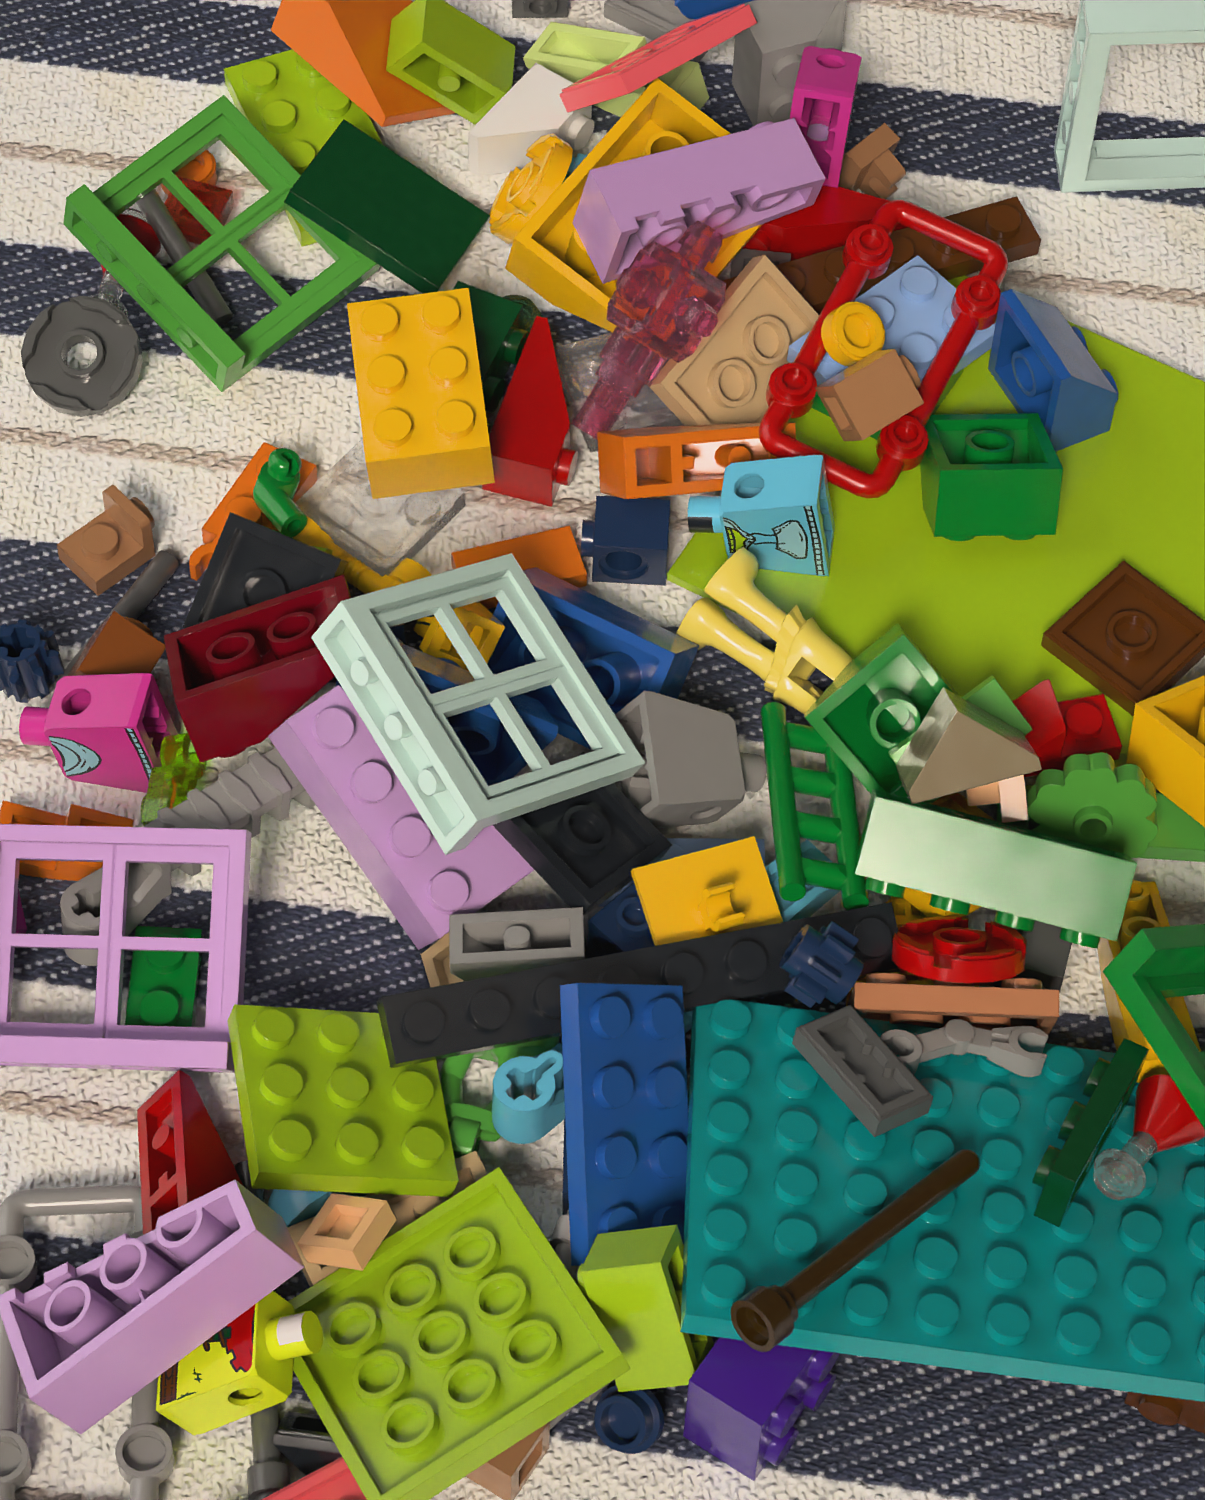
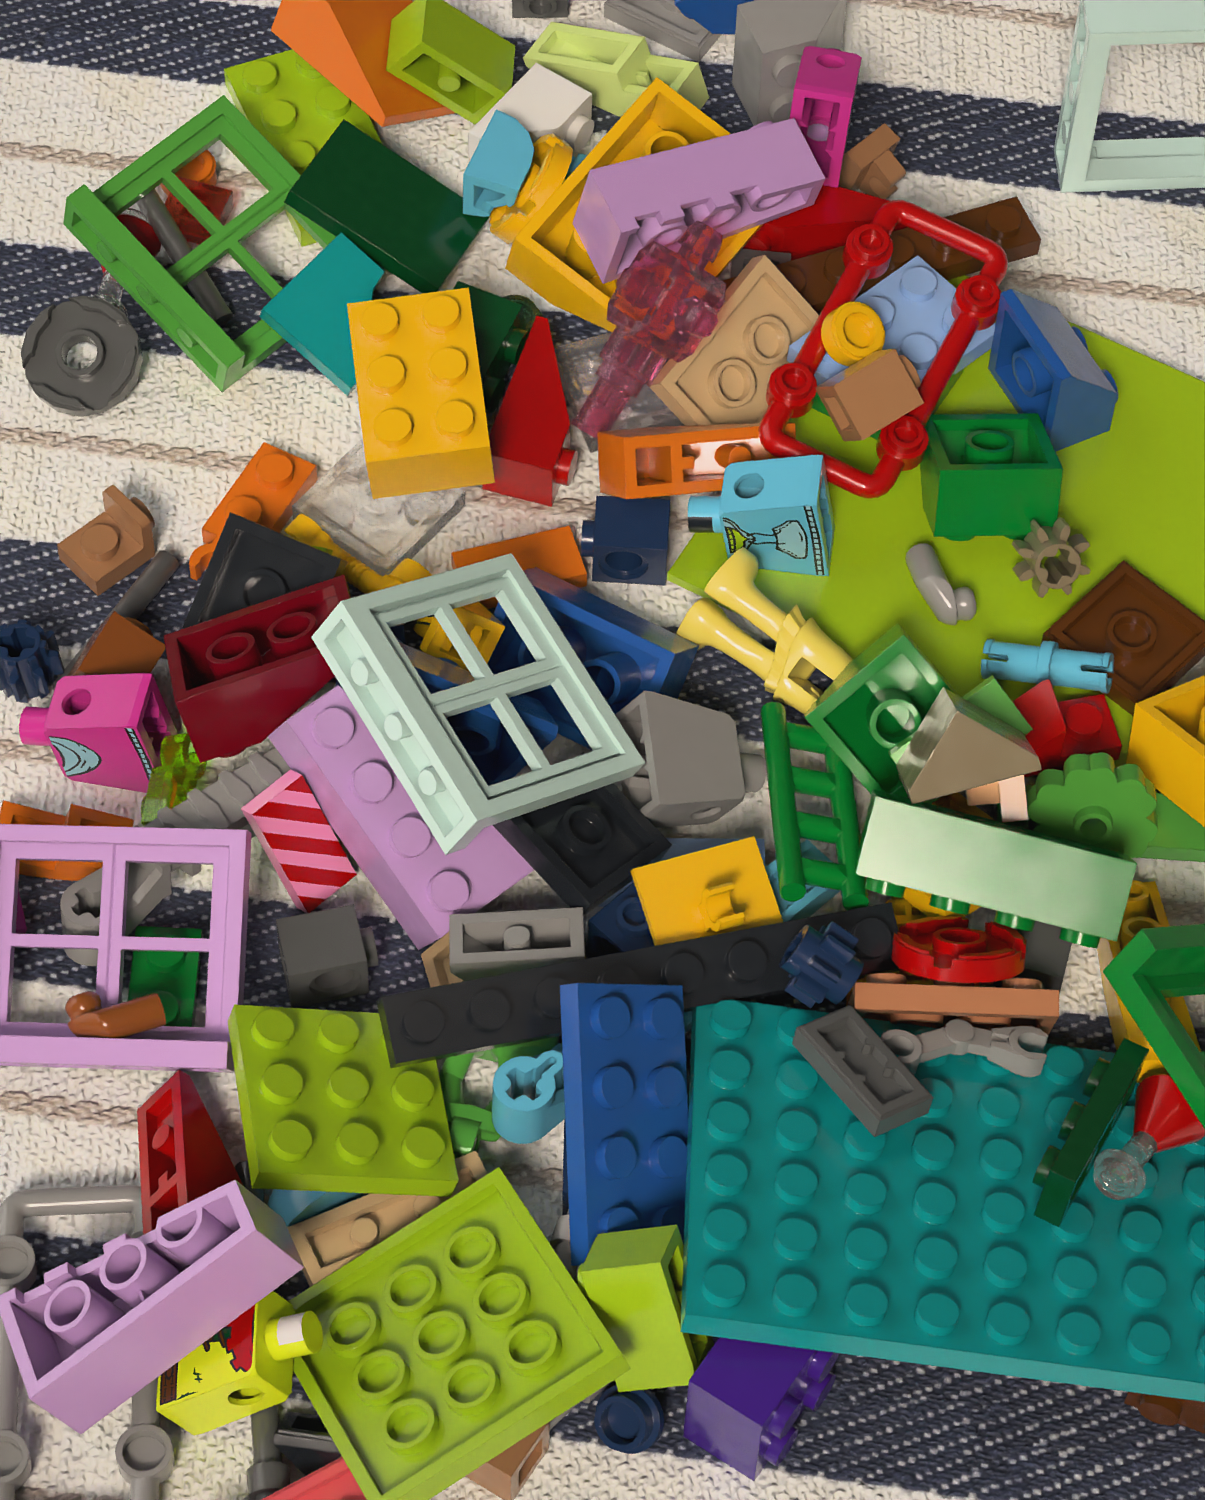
(115, 1021): none -> dark orange arm
(276, 491): green arm -> none
(299, 841): none -> tile
(314, 310): none -> teal tile
(325, 955): none -> dark grey brick
(347, 1231): light nougat plate -> none
(497, 166): none -> medium azure brick
(657, 57): coral tile -> none
(769, 1313): dark brown piece -> none
(935, 588): none -> light grey arm
(1049, 662): none -> medium azure pin
(1055, 572): none -> dark tan gear

